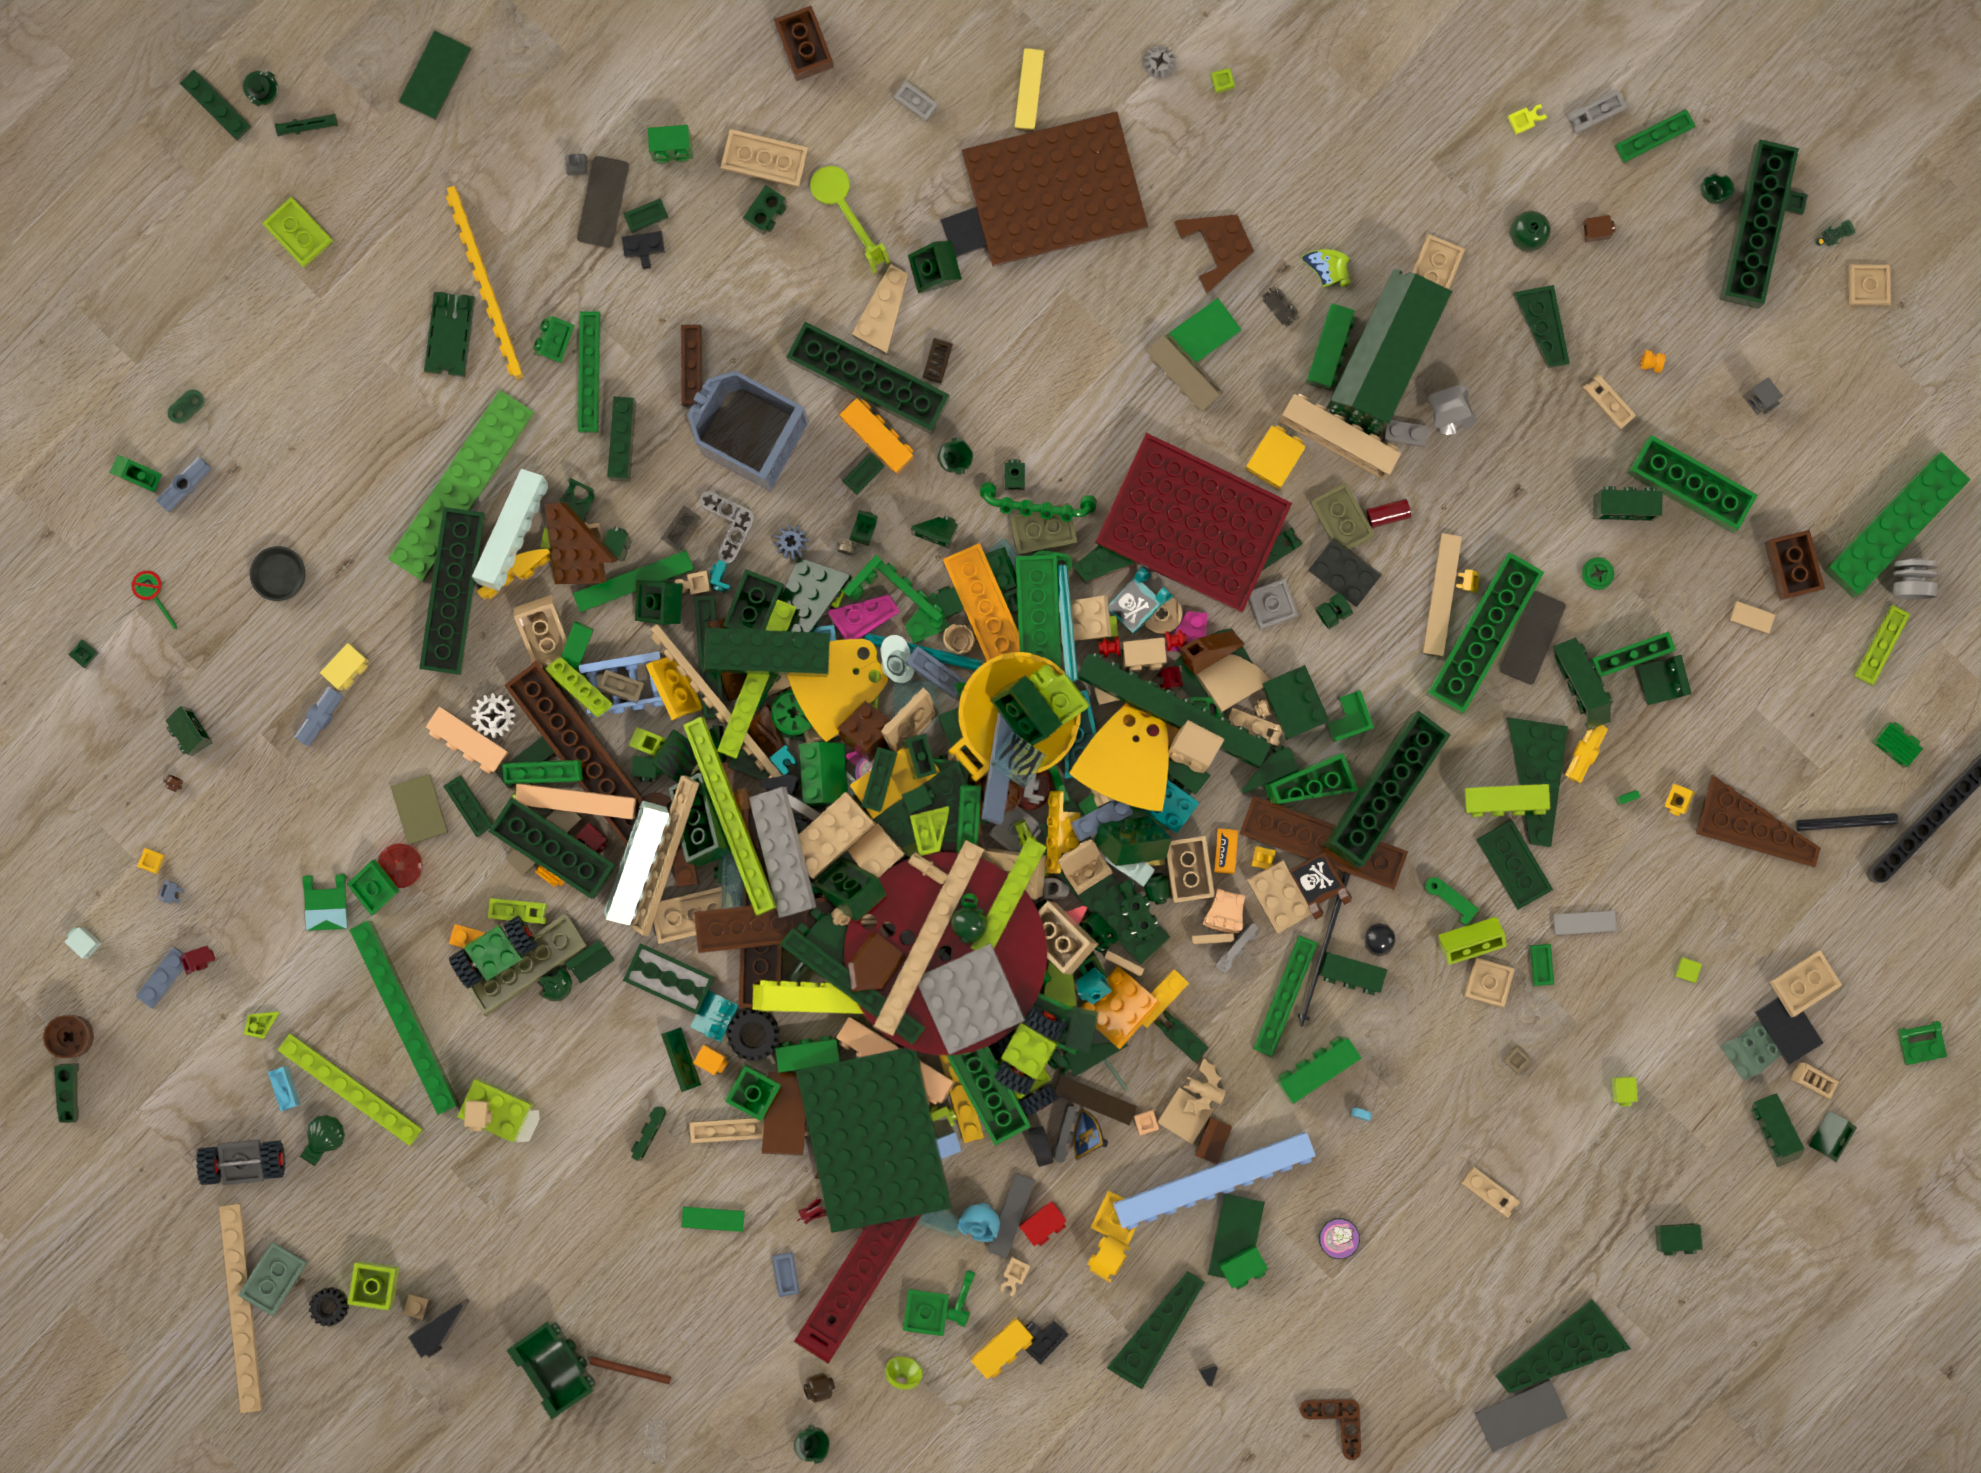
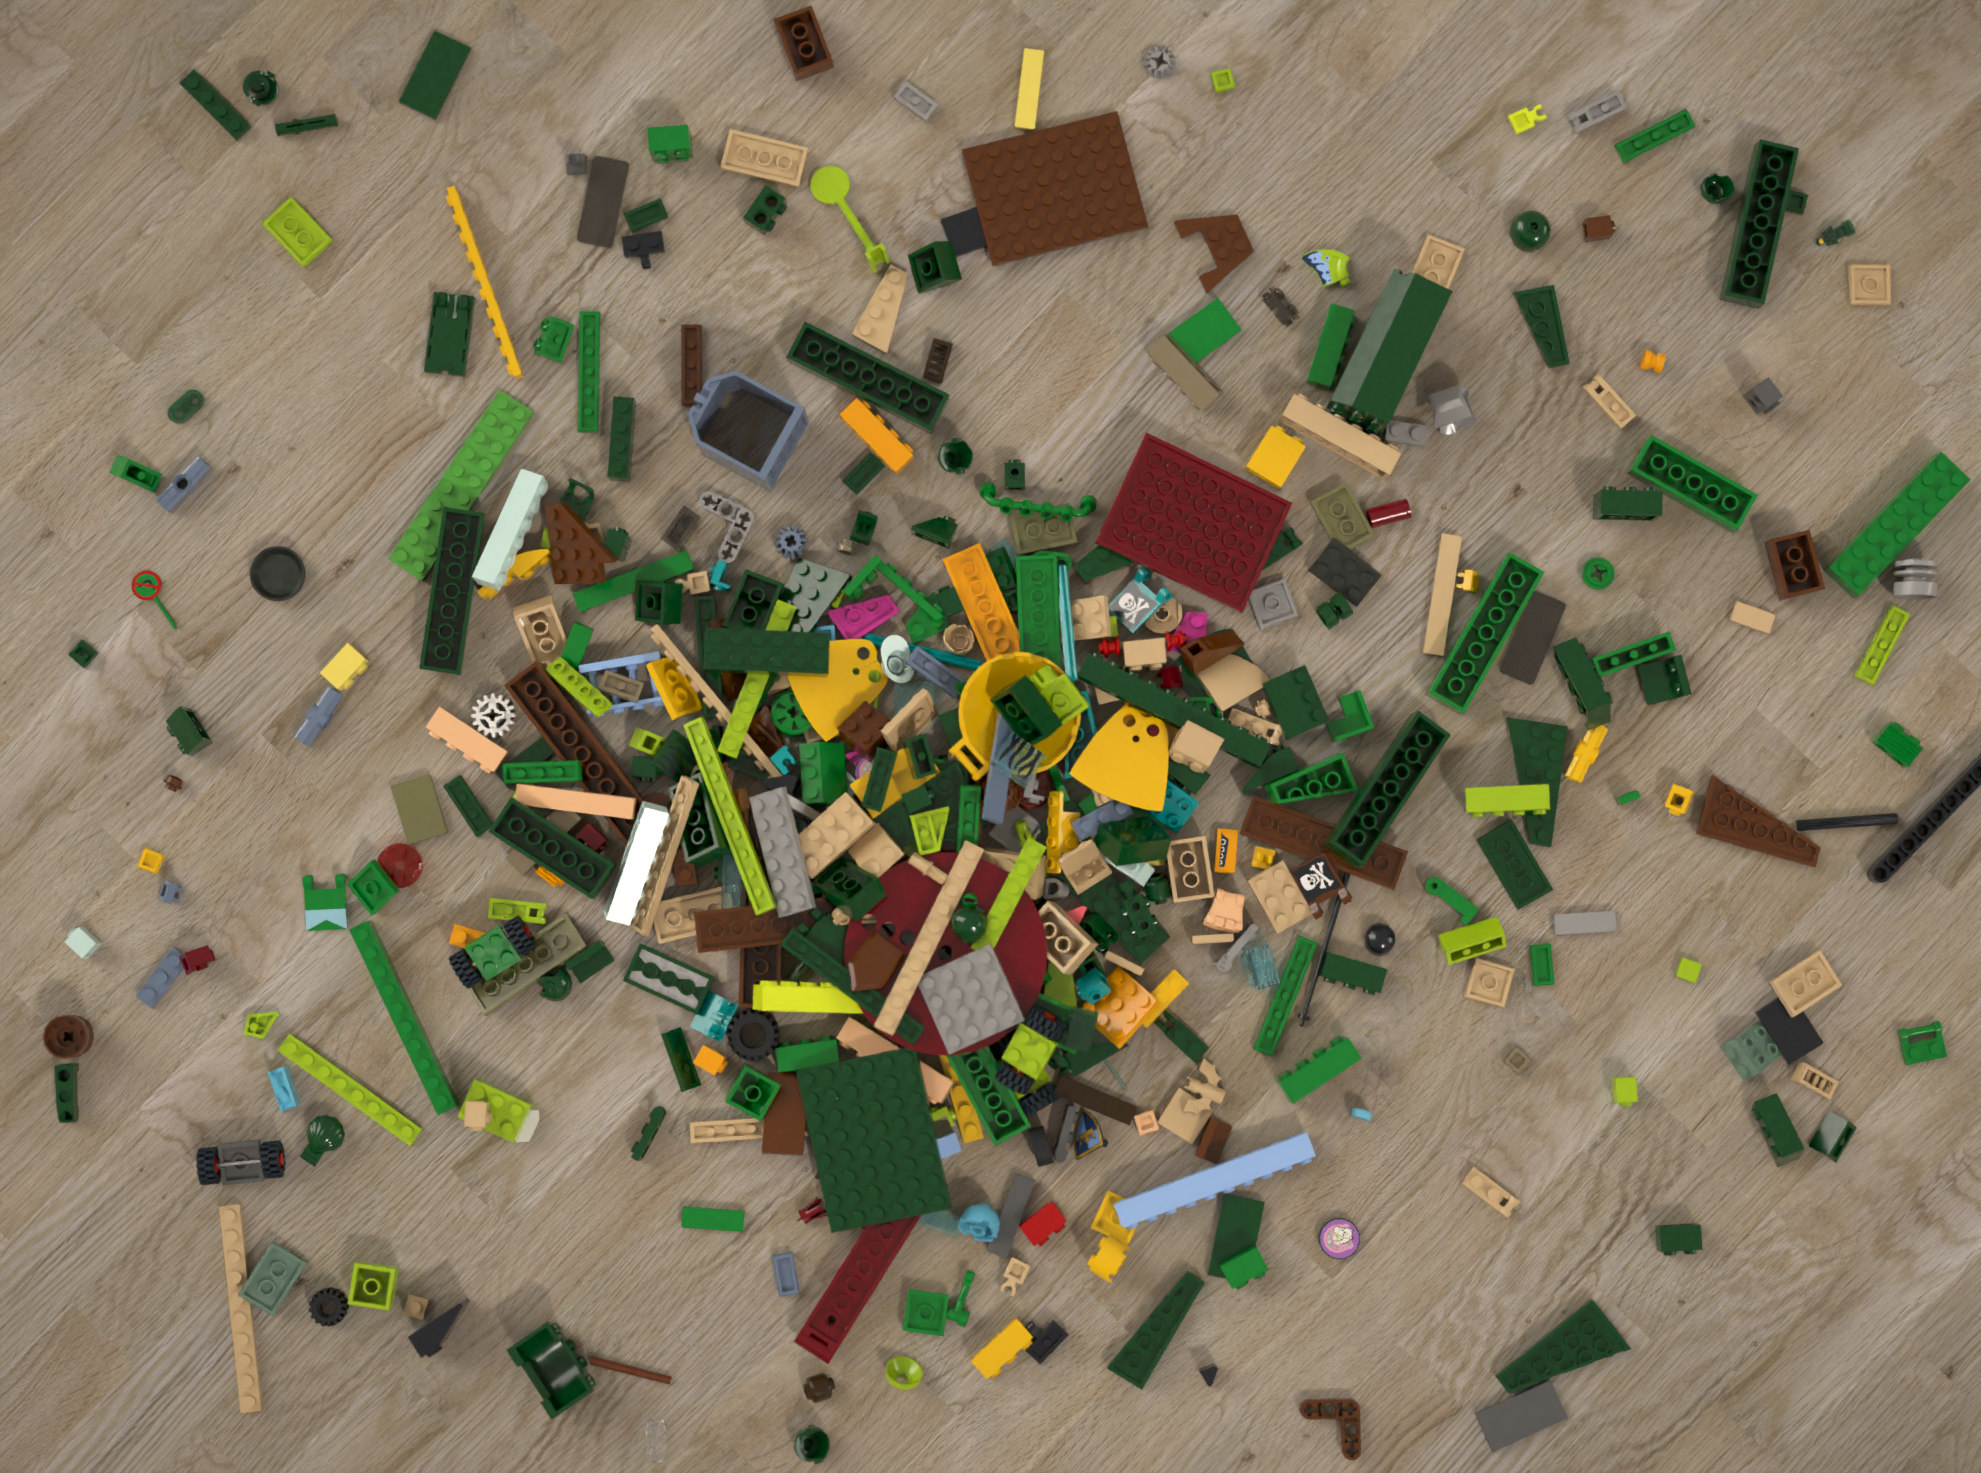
(1261, 967): none -> clear light blue brick

